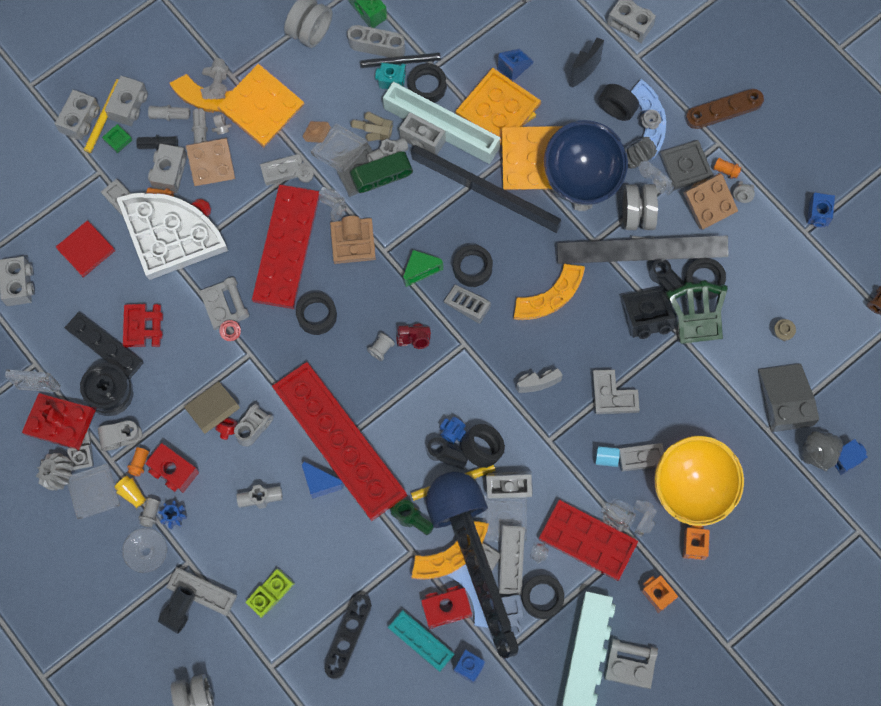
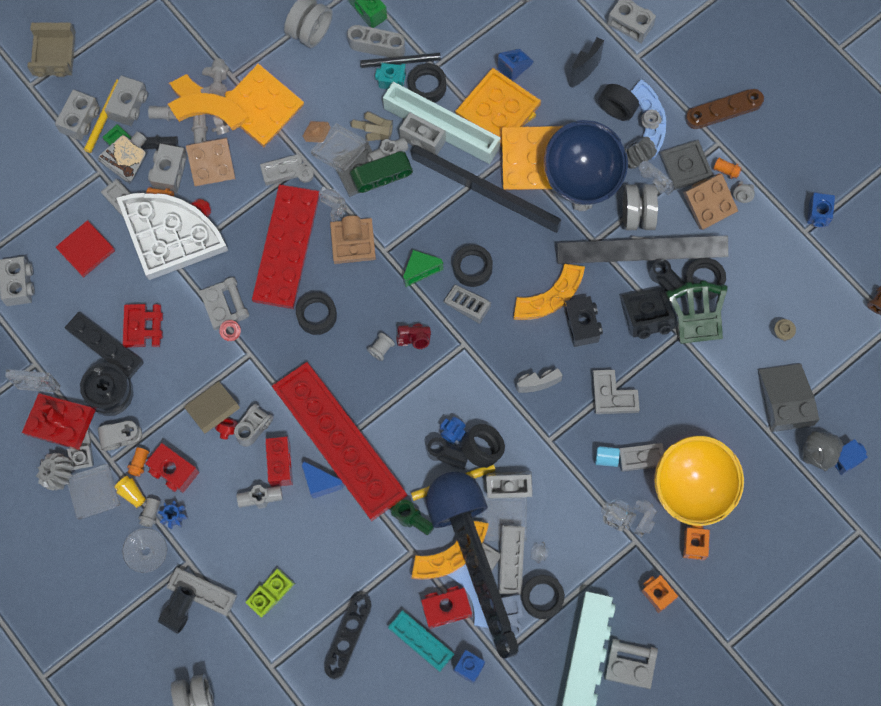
(52, 49): none -> dark tan panel
(124, 156): none -> torso
(210, 104): none -> light orange tile
(279, 461): none -> red brick
(581, 333): none -> black brick
(588, 540): red plate -> none

